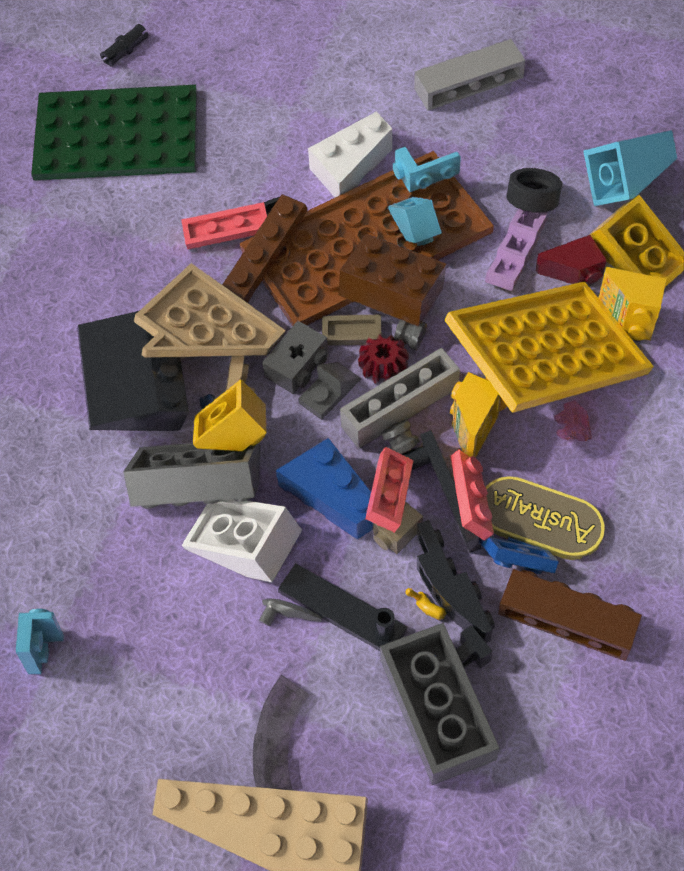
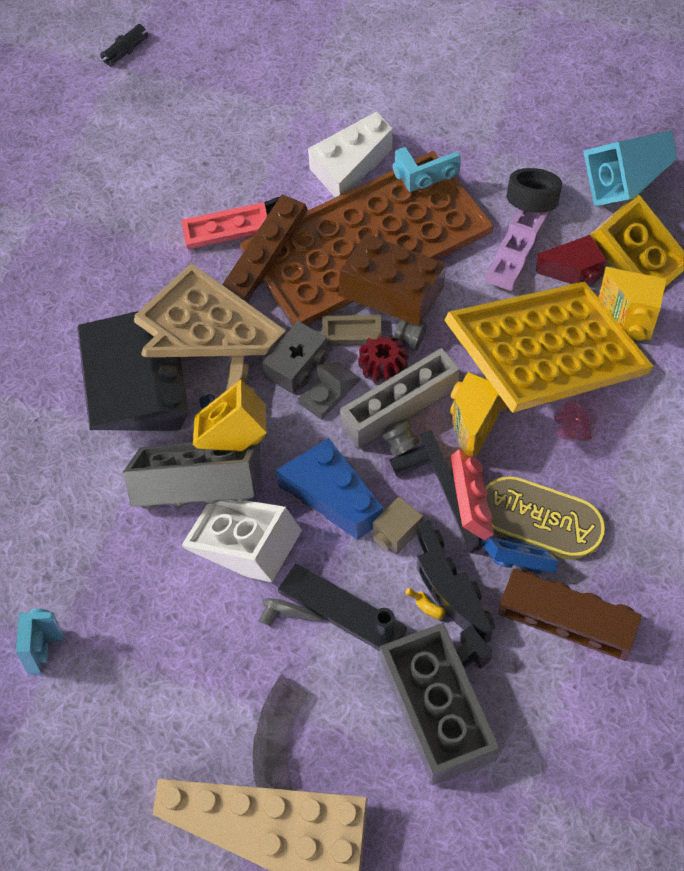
(115, 132): dark green plate -> none
(389, 489): coral plate -> none
(416, 220): medium azure slope -> none
(469, 74): light grey brick -> none

